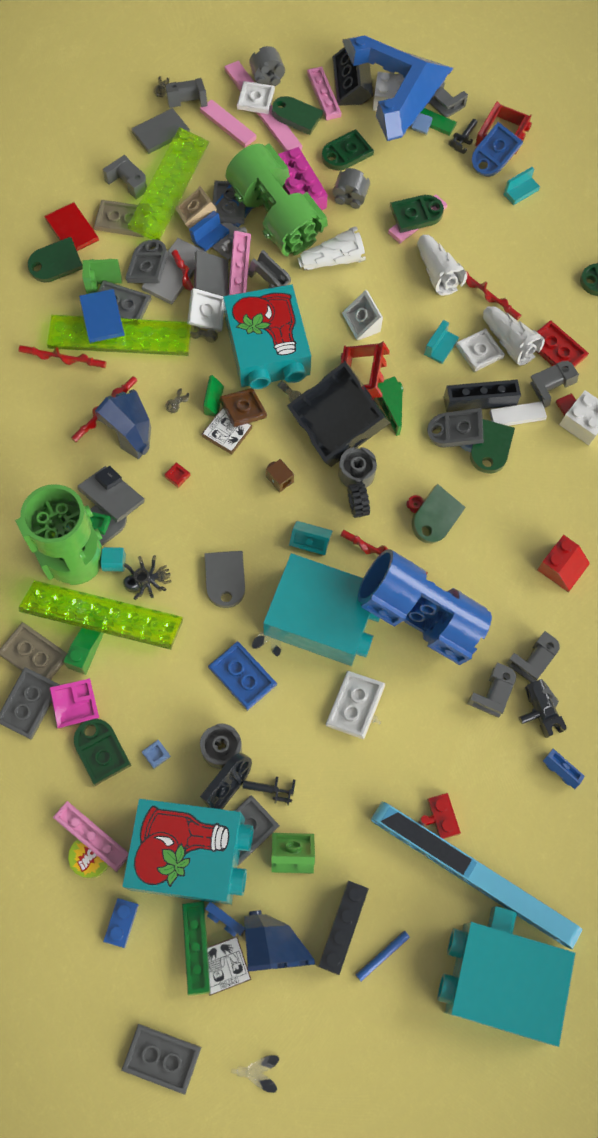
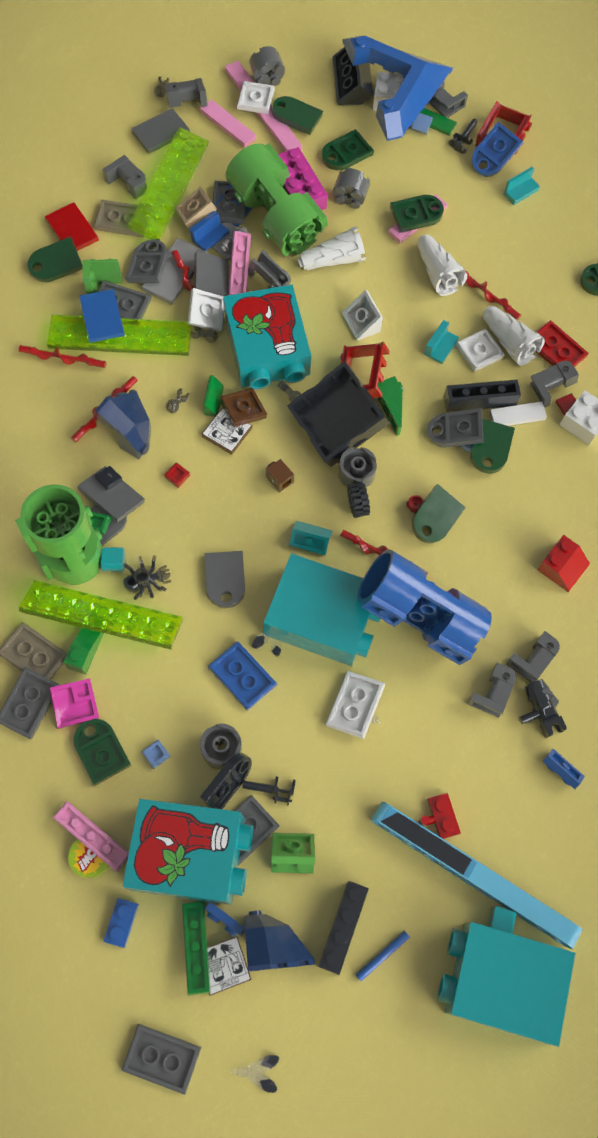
(324, 93): bright pink tile -> none

